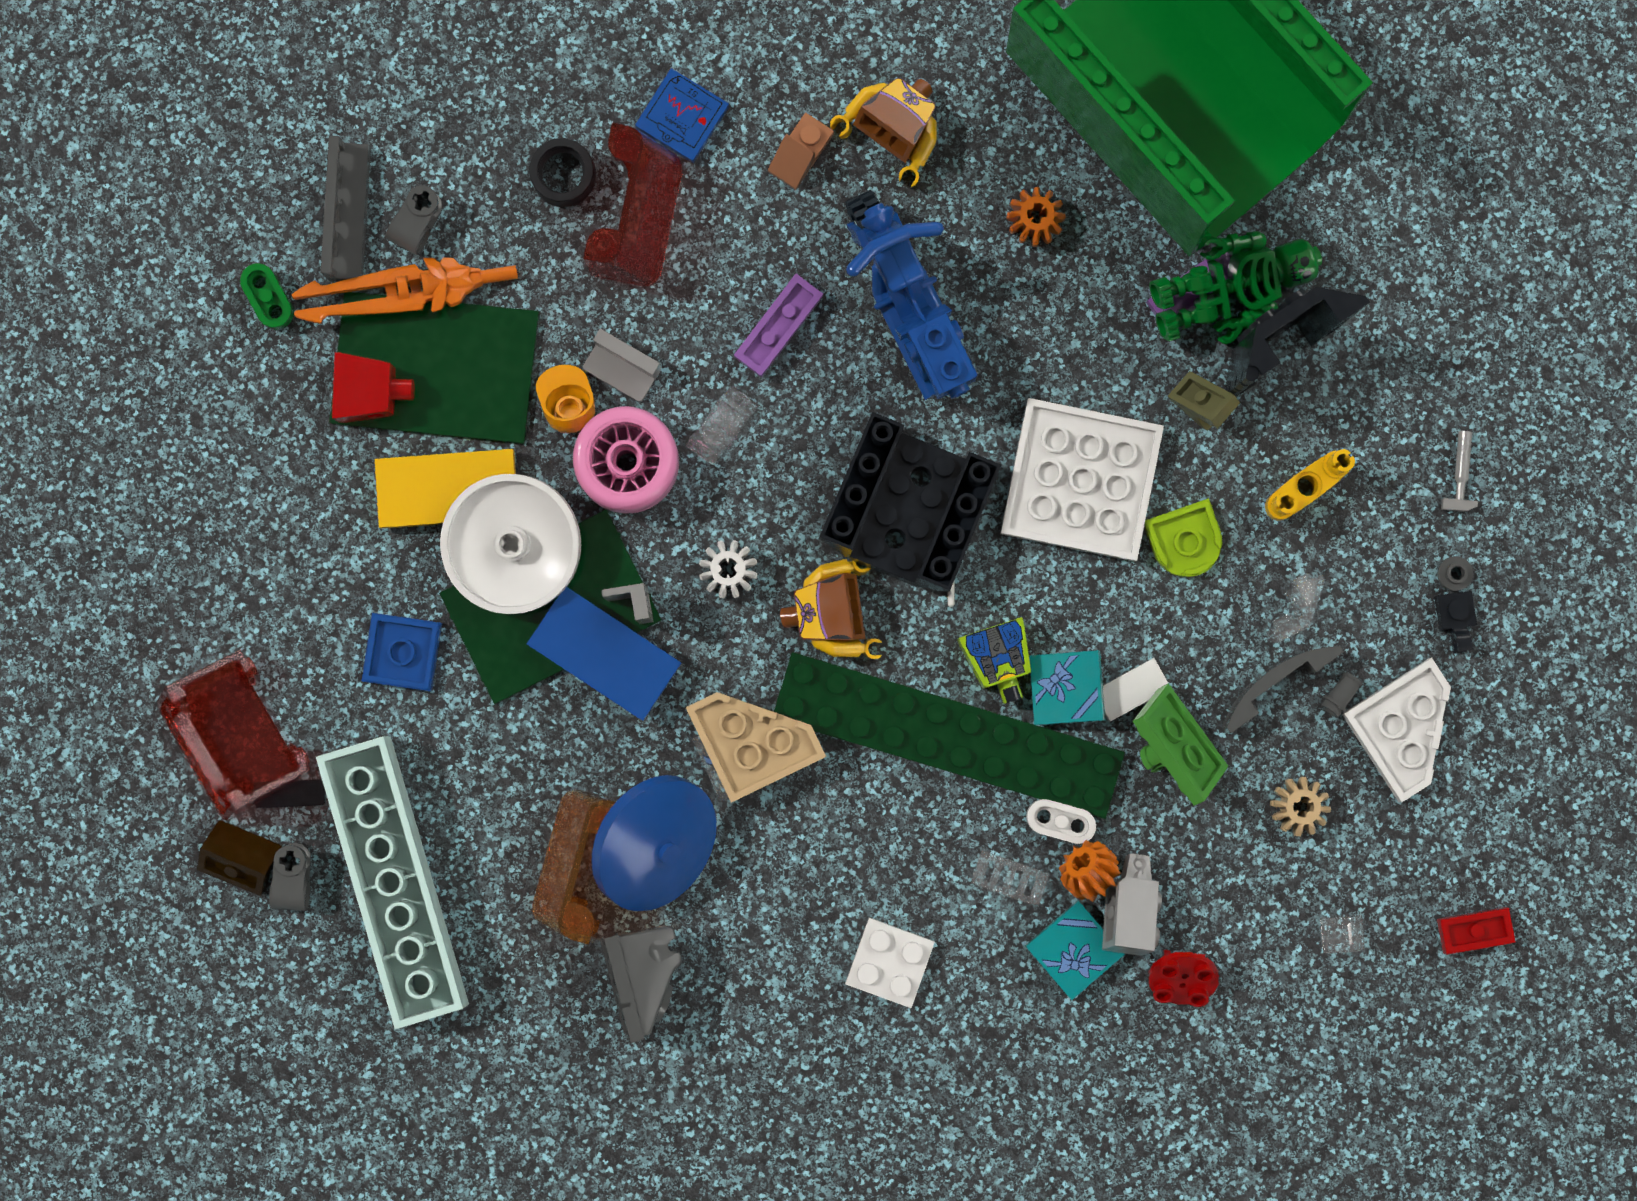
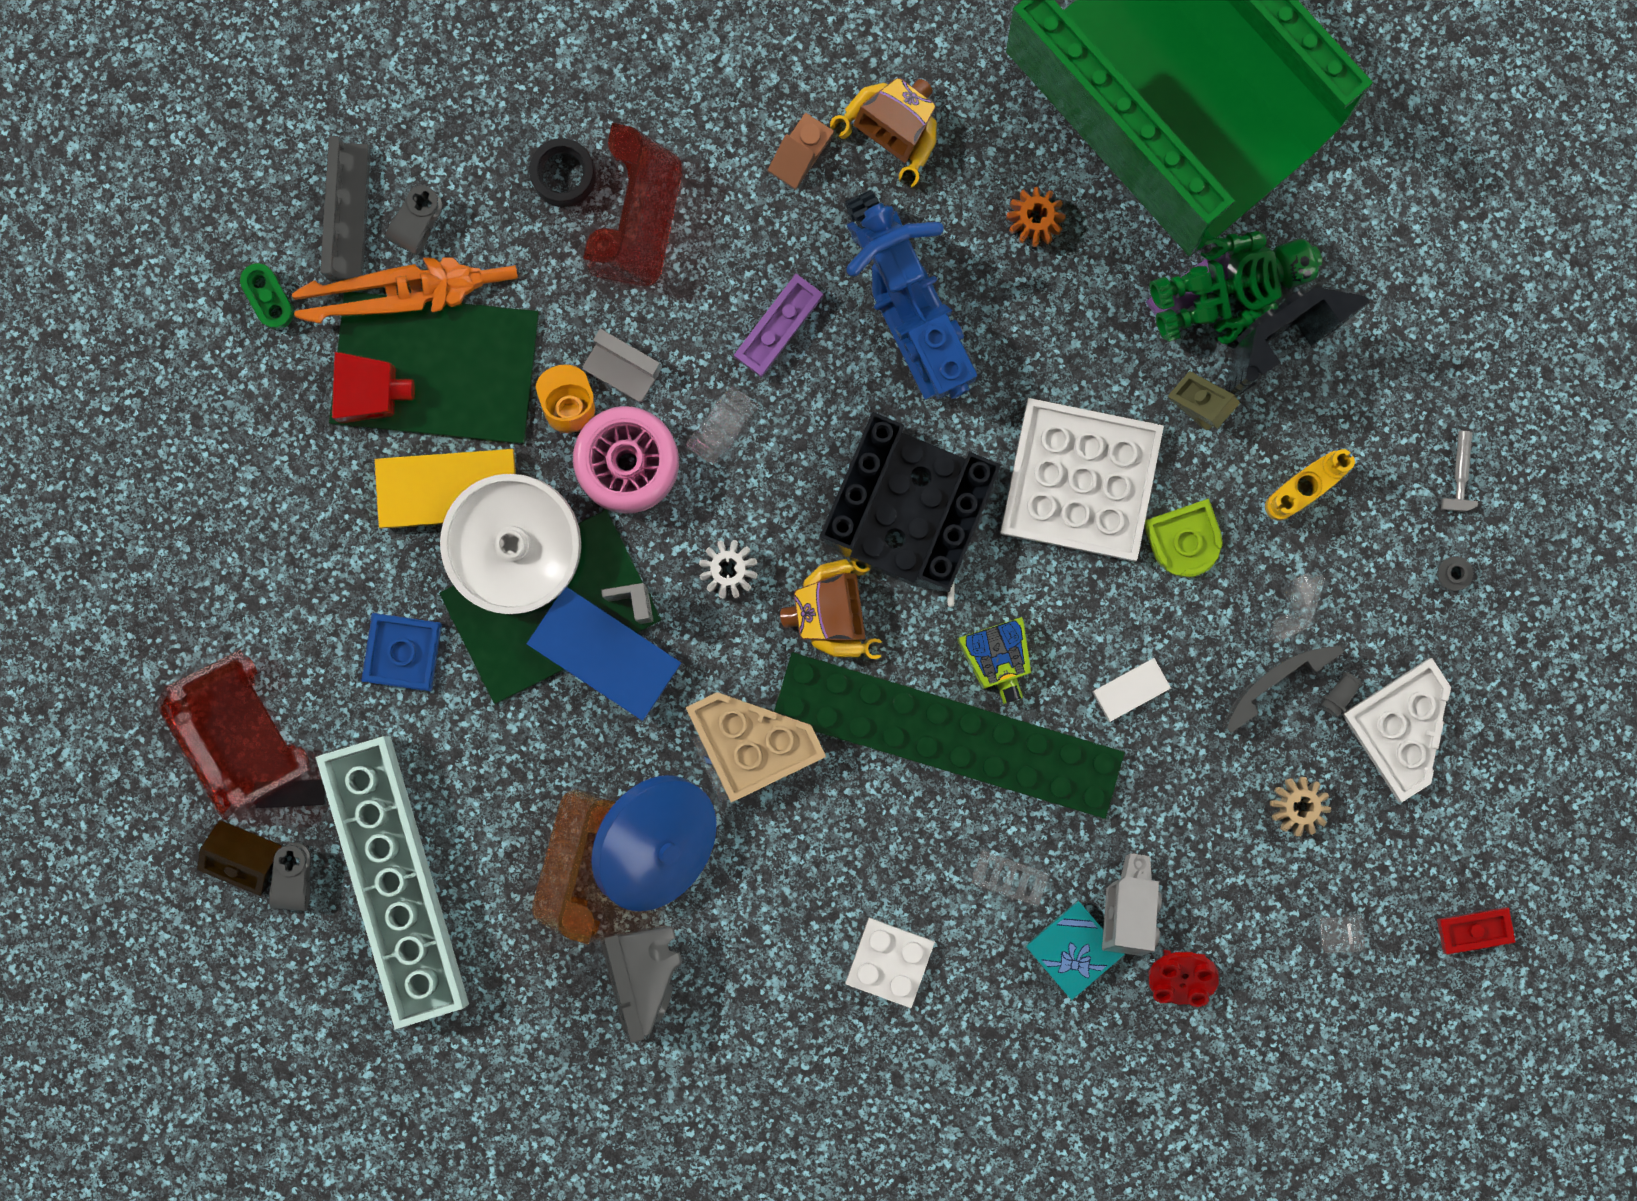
(682, 115): blue tile -> none
(1060, 821): white plate -> none
(1067, 687): teal tile -> none
(1089, 870): orange gear -> none
(1178, 745): bright green plate -> none
(1455, 614): black plate -> none

